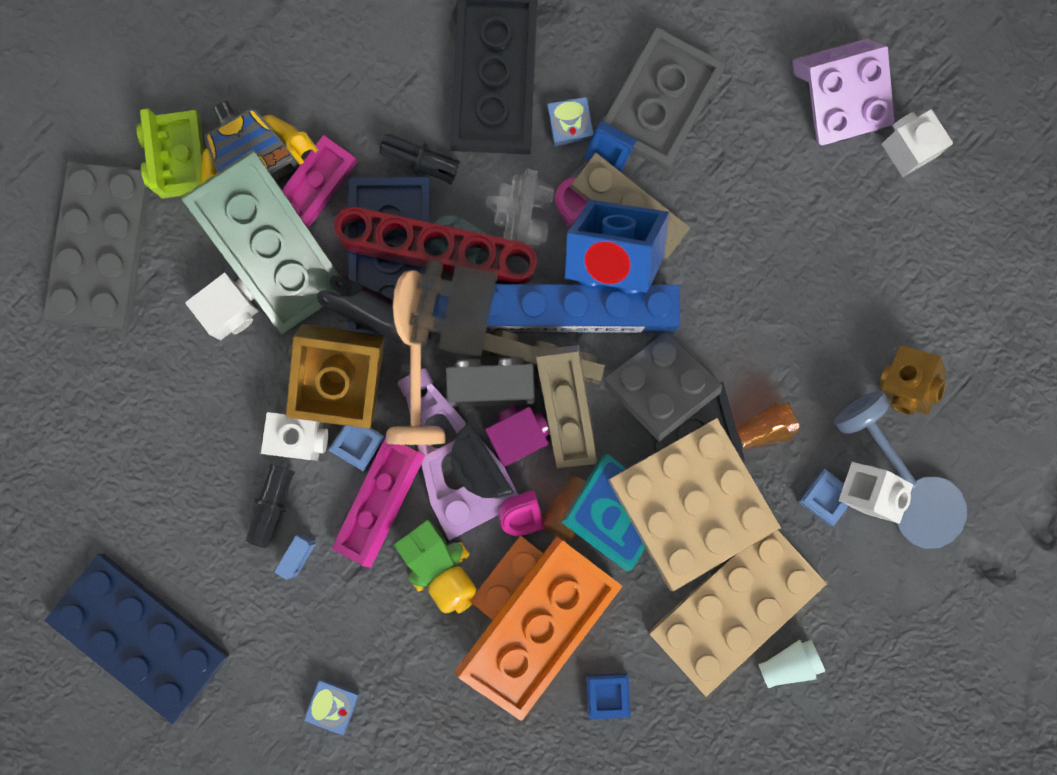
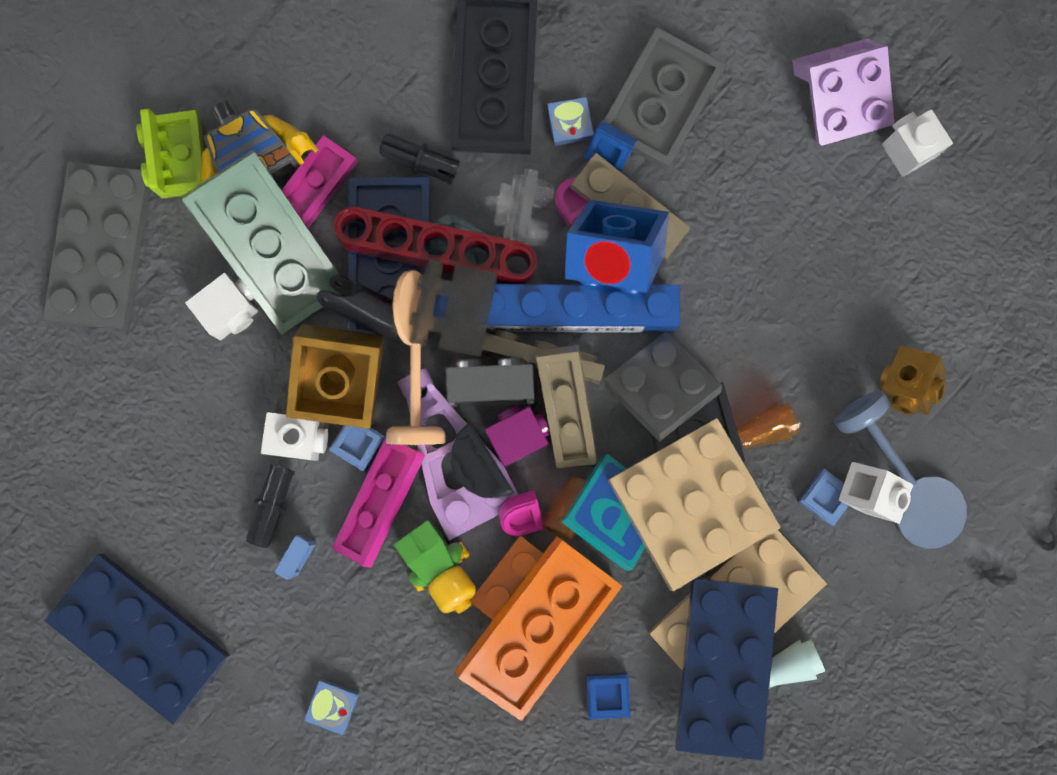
(726, 669): none -> dark blue plate

